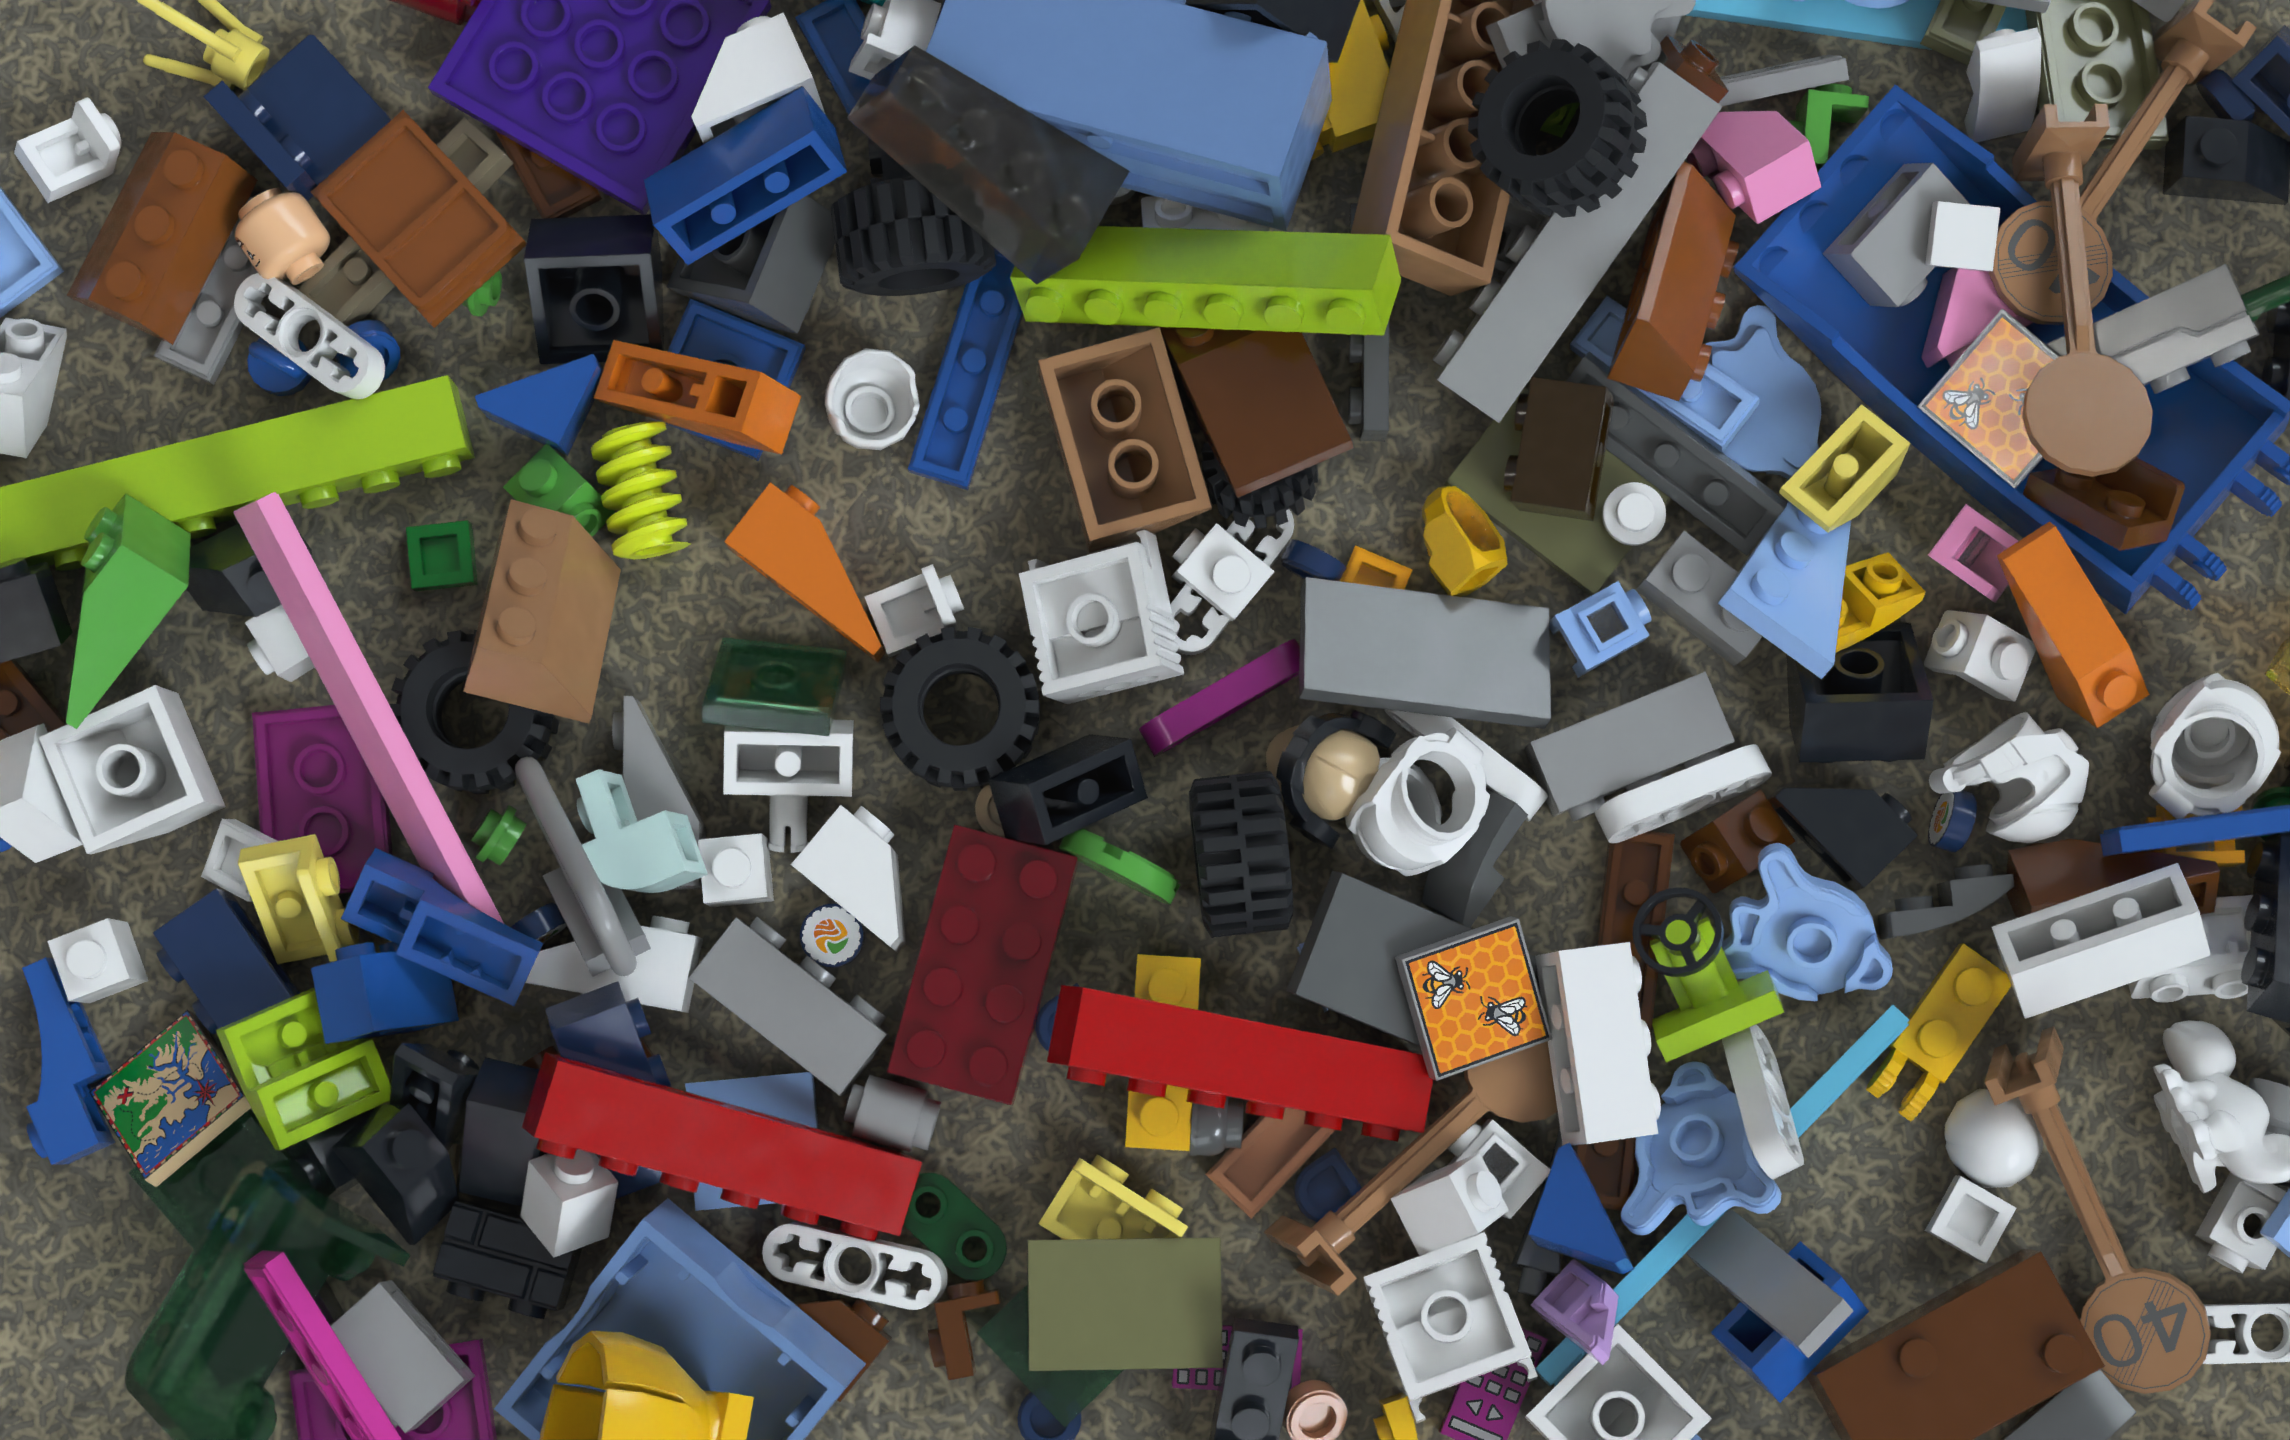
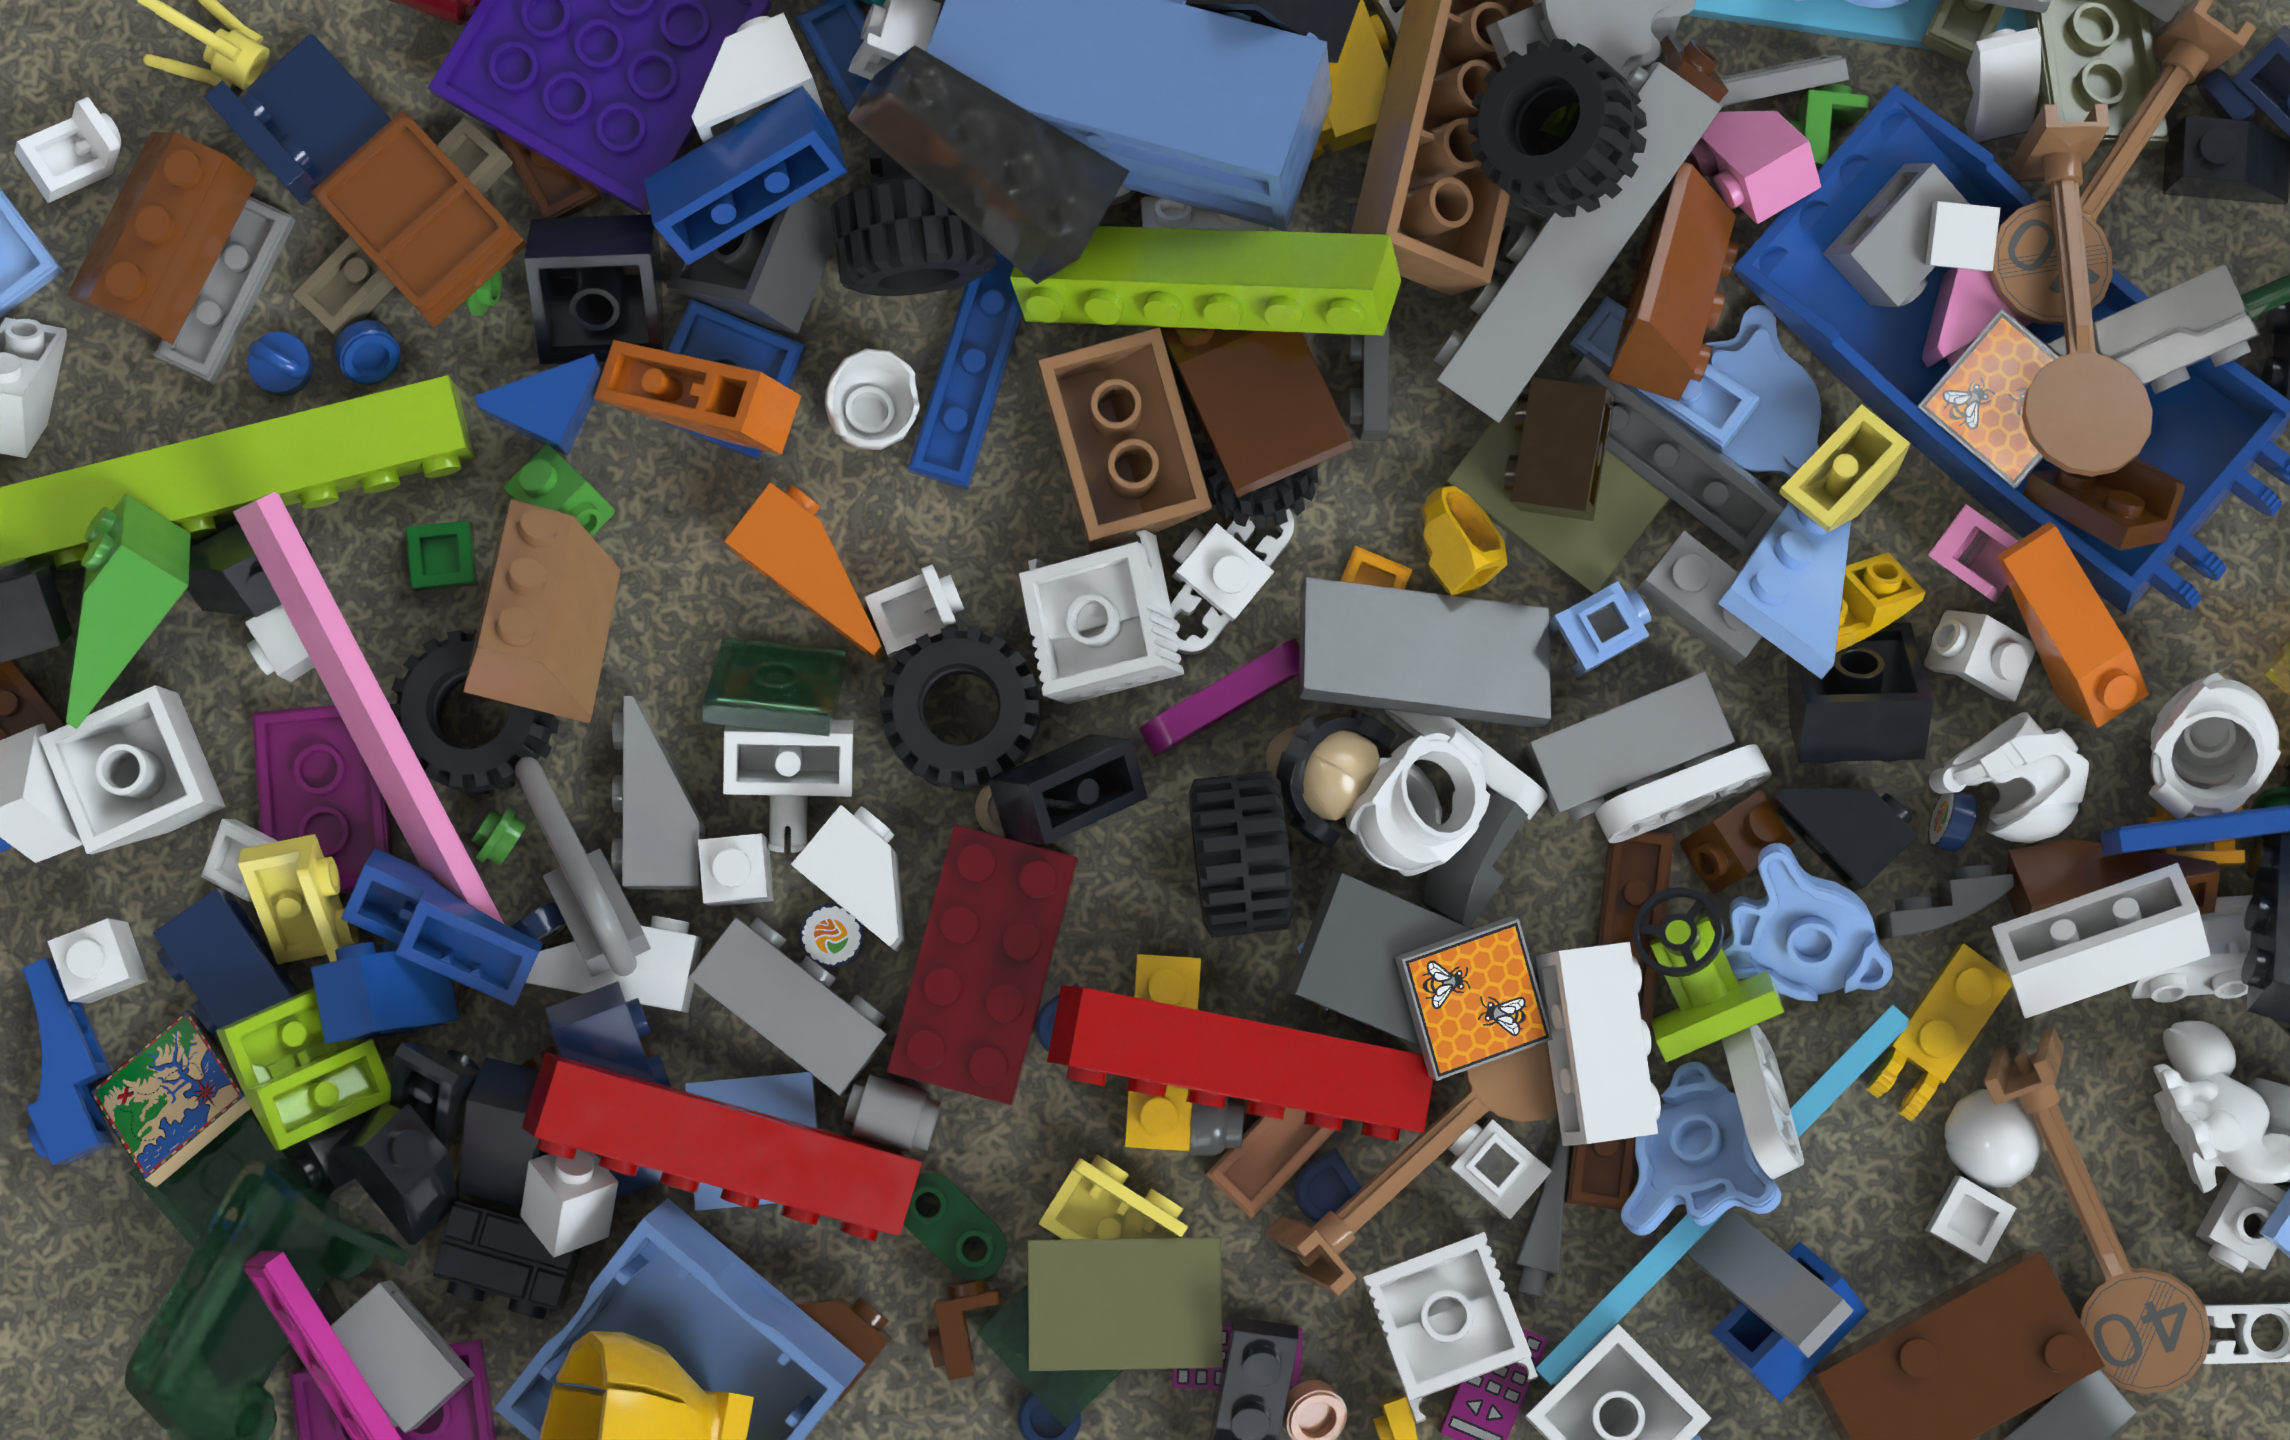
(282, 236): light nougat head -> none
(333, 338): white beam -> none
(632, 853): light aqua brick -> none
(638, 491): neon yellow piece -> none
(813, 1239): white beam -> none
(1121, 865): bright green tile -> none
(1311, 562): dark blue tile -> none
(1450, 1204): white brick -> none
(1573, 1218): blue slope -> none
(1581, 1309): lavender tile -> none
(1634, 514): white plate -> none

